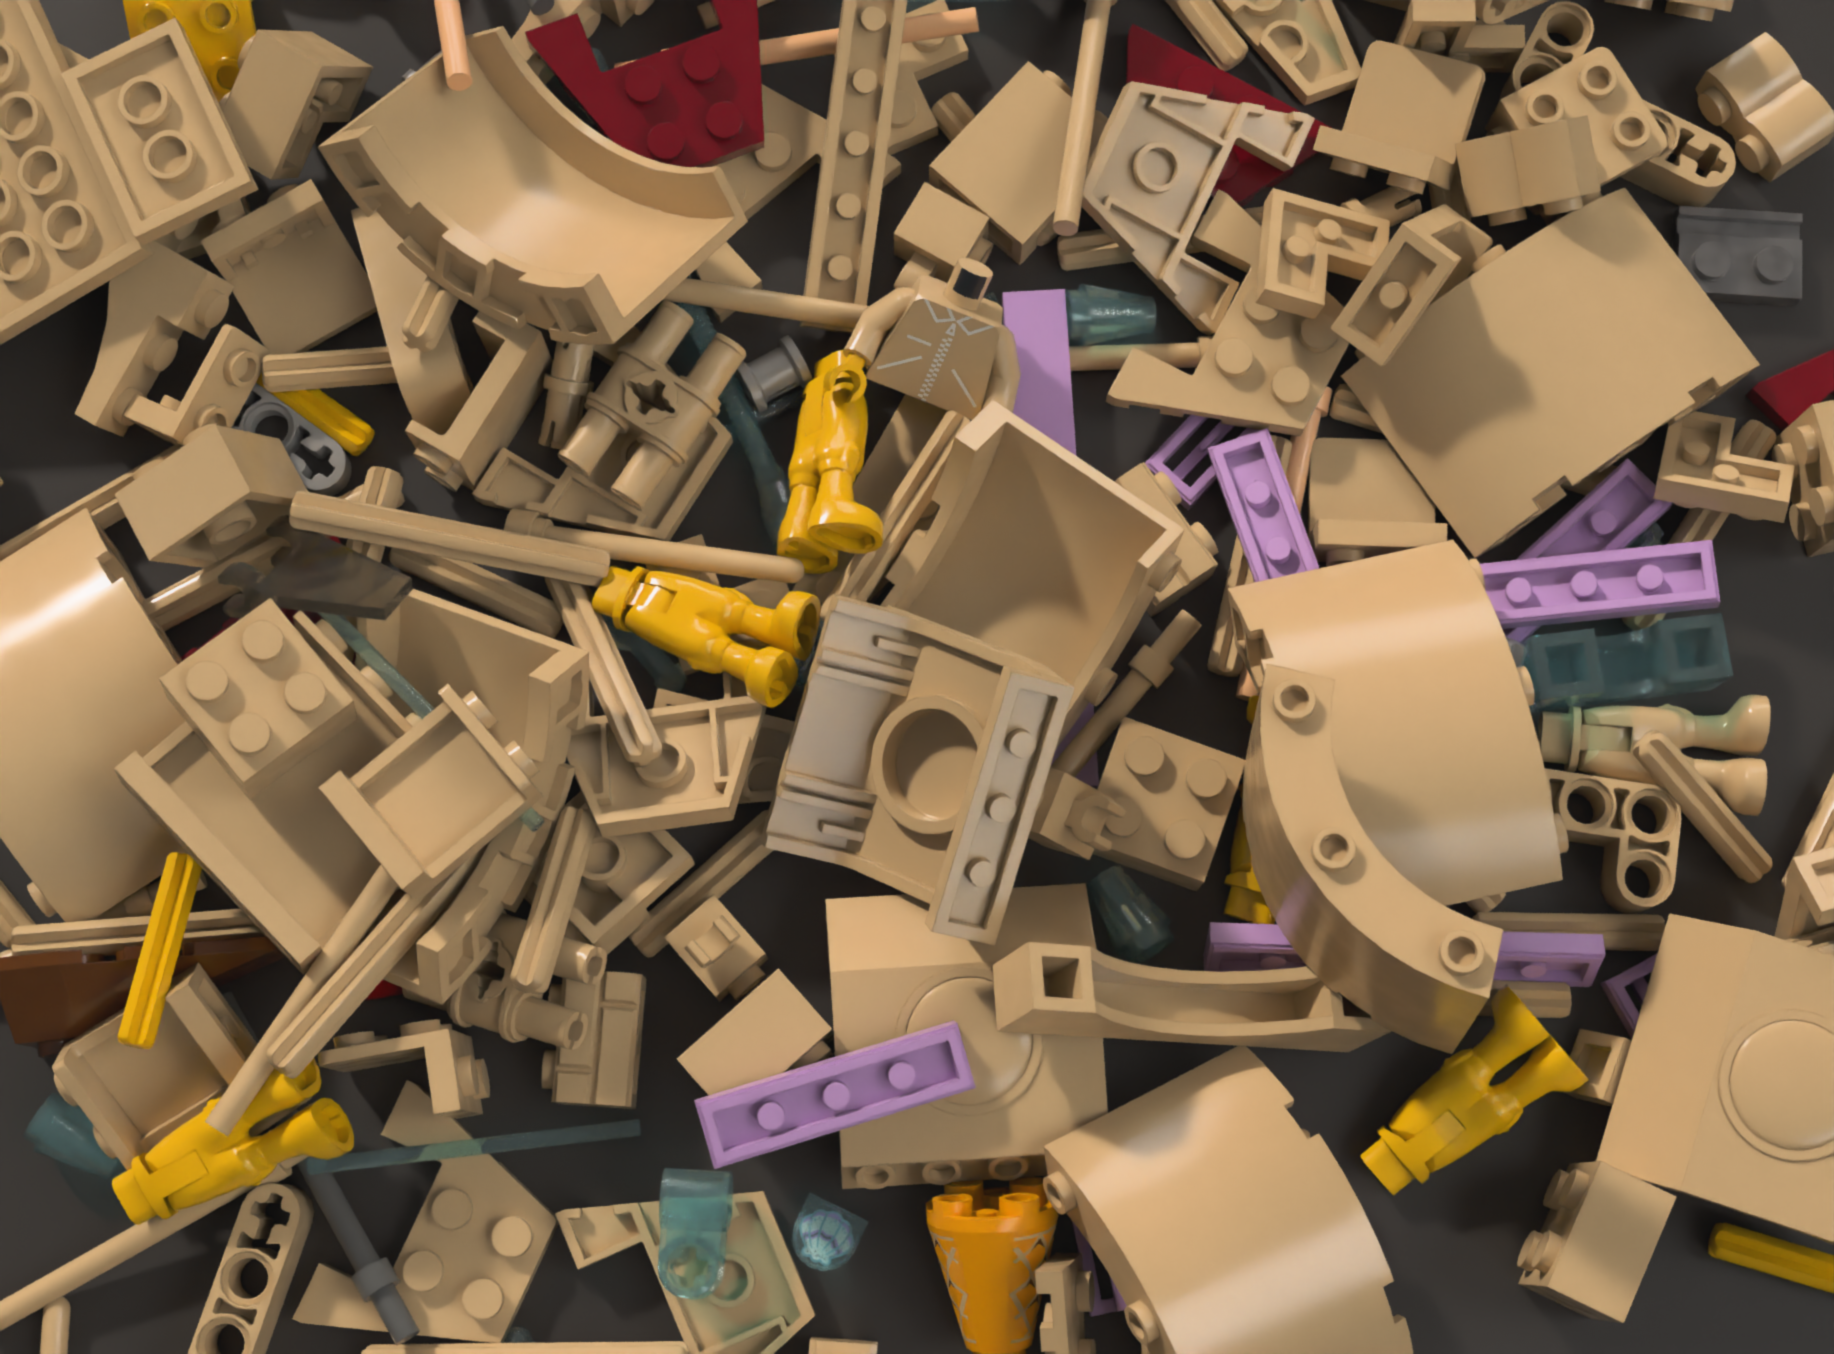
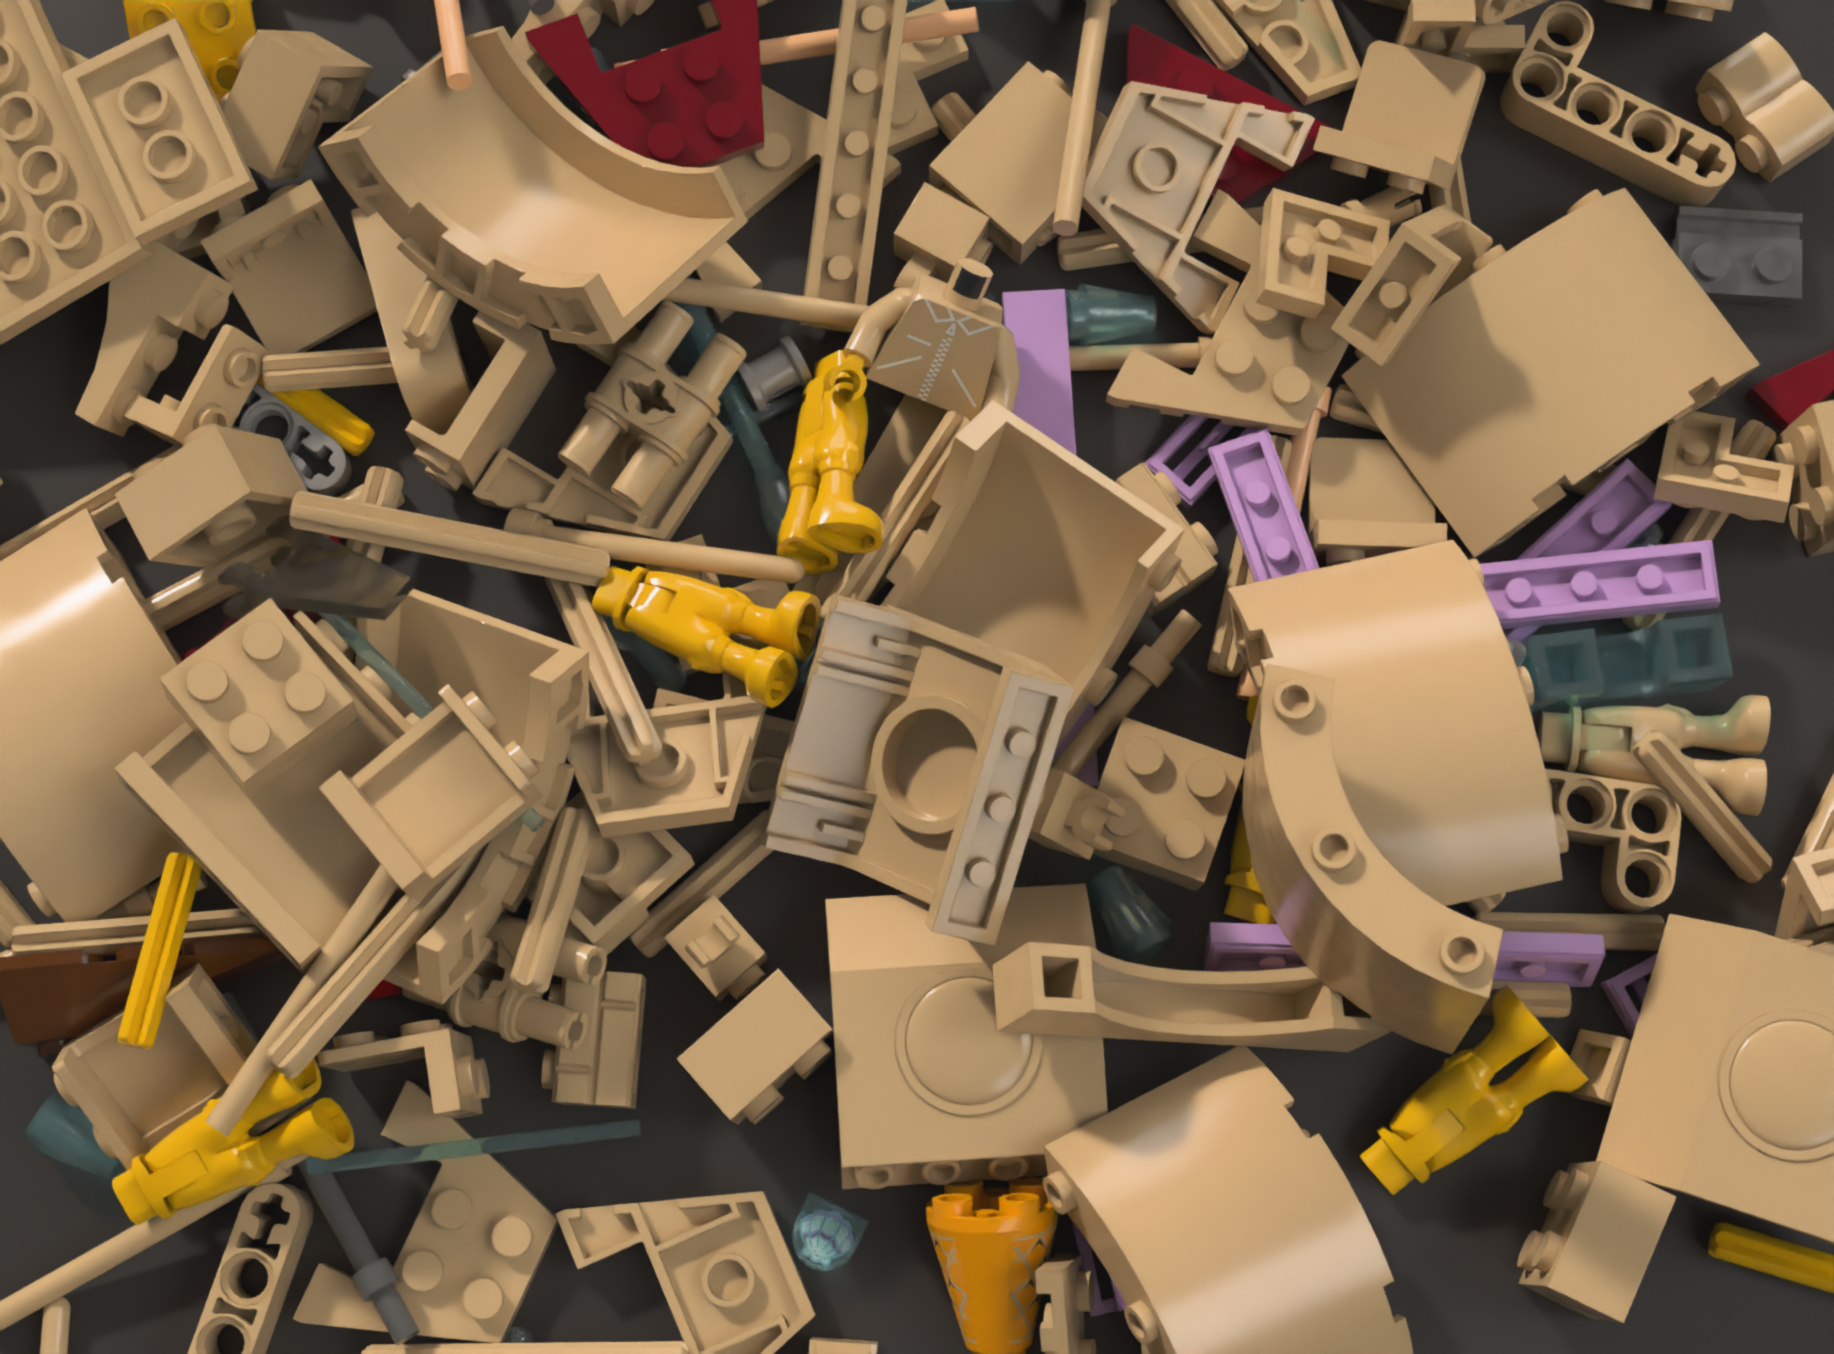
(483, 589): tan axle -> none
(566, 392): tan pin -> none
(692, 1216): clear light blue piece -> none
(834, 1094): lavender tile -> none
(1528, 168): tan brick -> none
(1594, 86): tan bracket -> none

